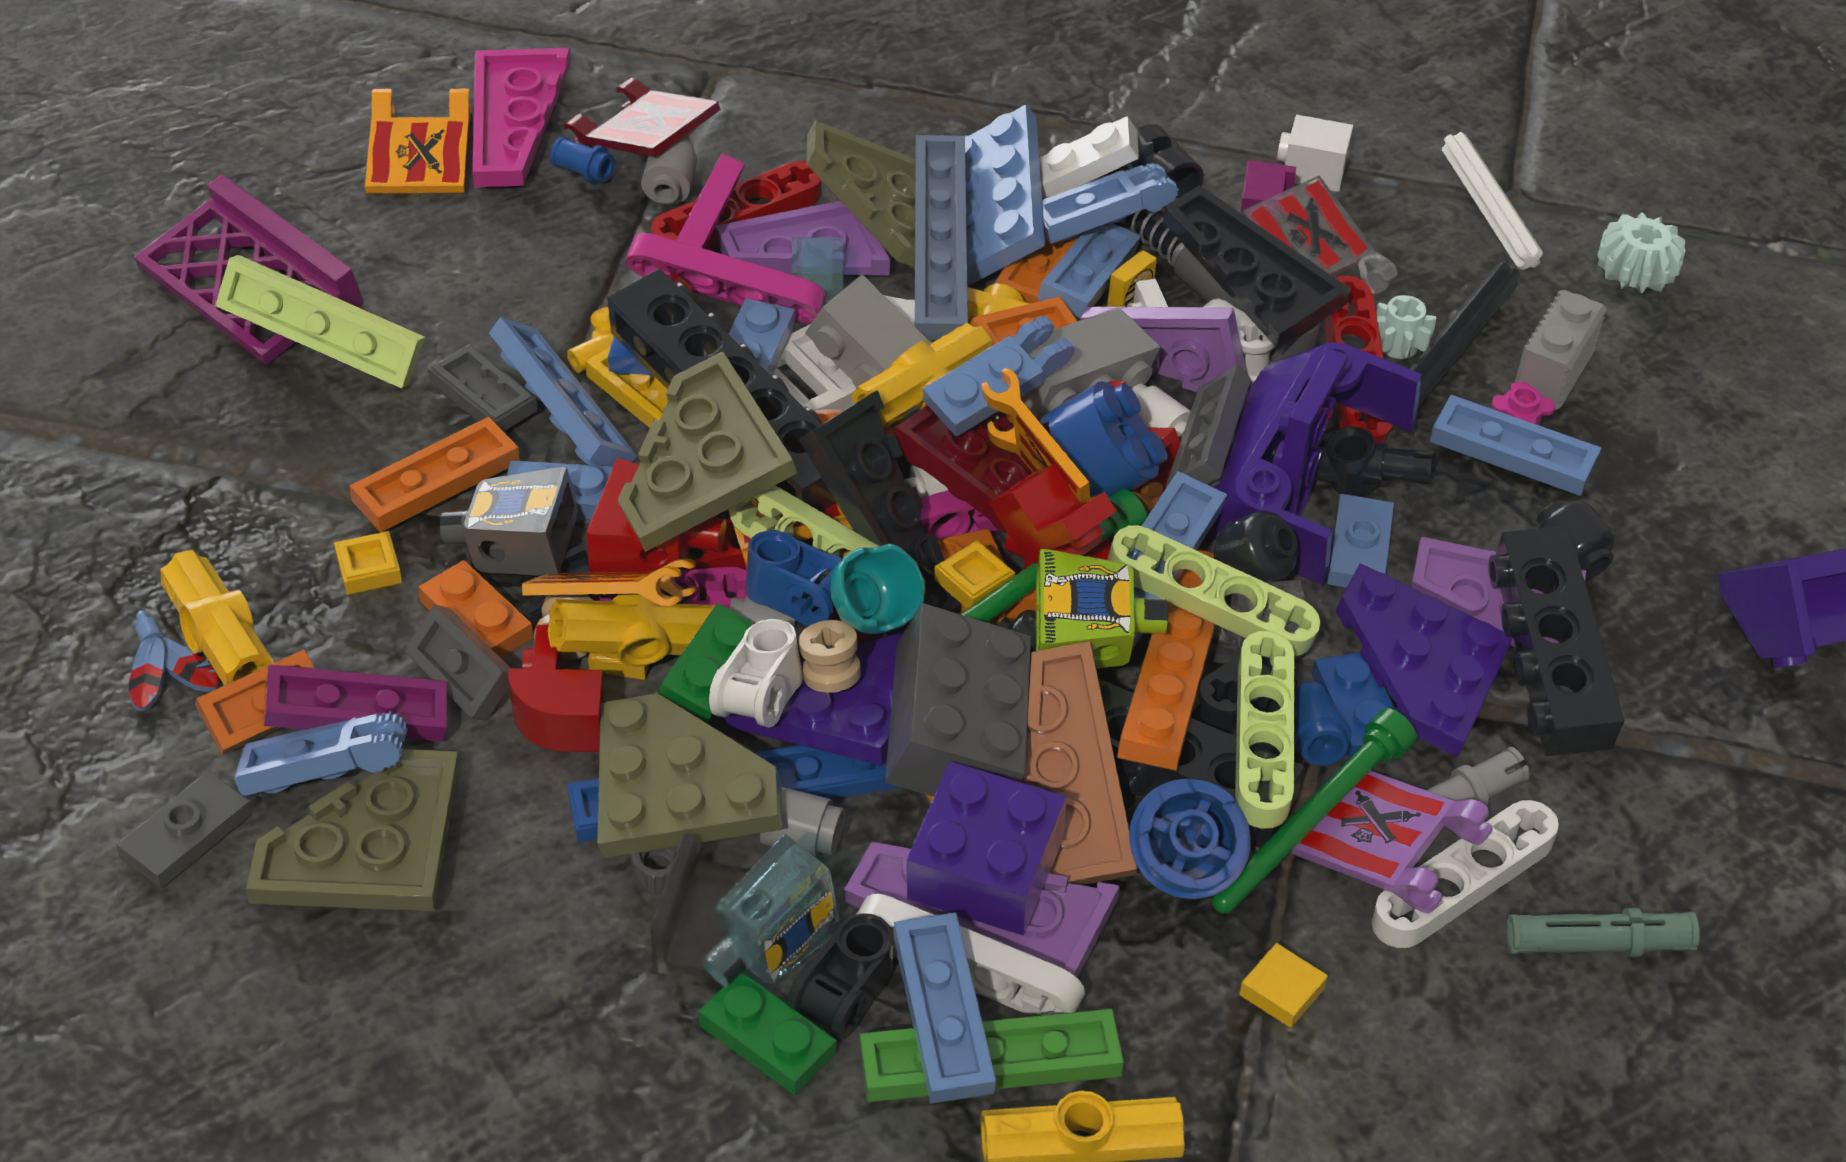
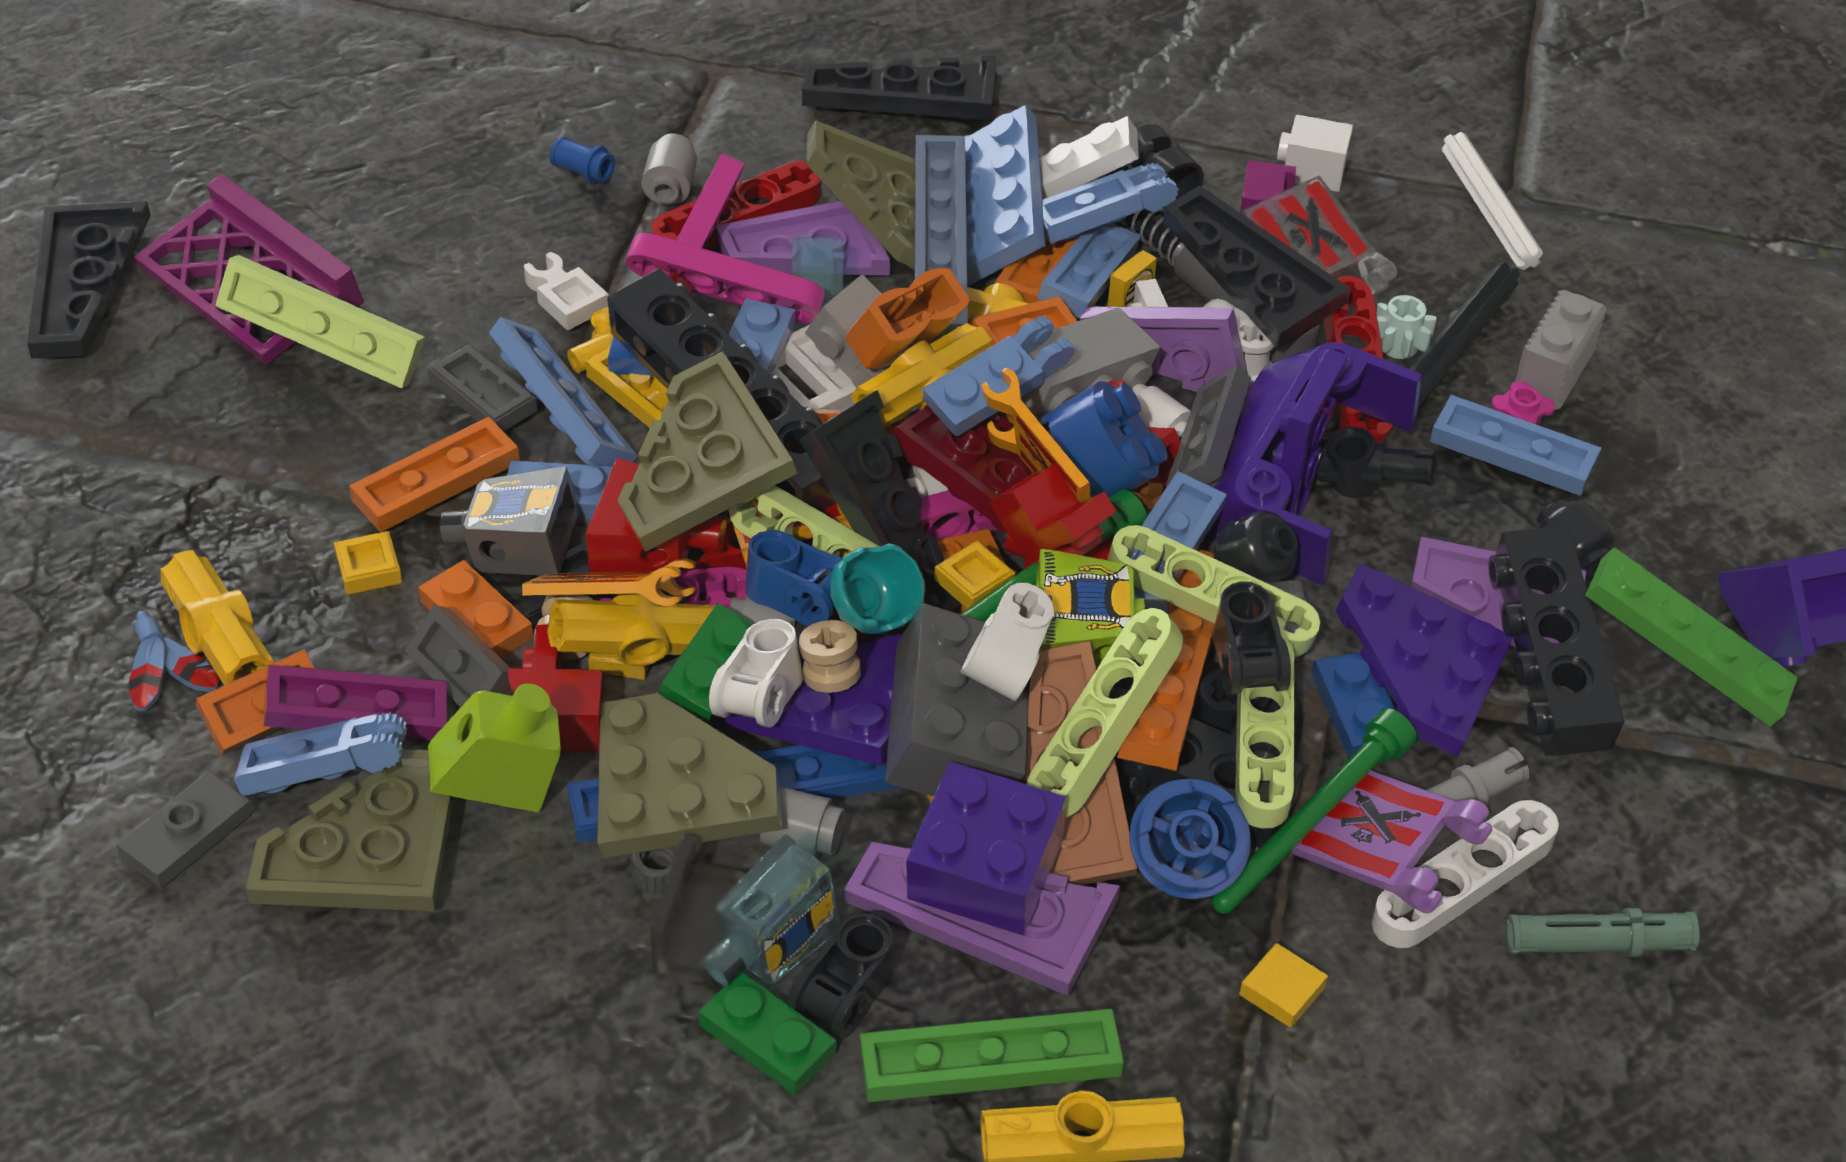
(78, 272): none -> black wing
(418, 151): light orange flag -> none
(498, 749): none -> lime torso
(512, 109): dark pink wing -> none
(564, 295): none -> white plate
(647, 121): flag -> none
(903, 88): none -> black wing
(907, 317): none -> orange brick
(943, 1008): medium blue plate -> none
(997, 968): white beam -> none
(1010, 641): none -> white piece
(1113, 715): none -> yellowish green beam
(1250, 640): none -> black piece
(1319, 726): blue cone -> none
(1359, 537): medium blue plate -> none
(1641, 252): light aqua gear -> none
(1692, 636): none -> bright green plate

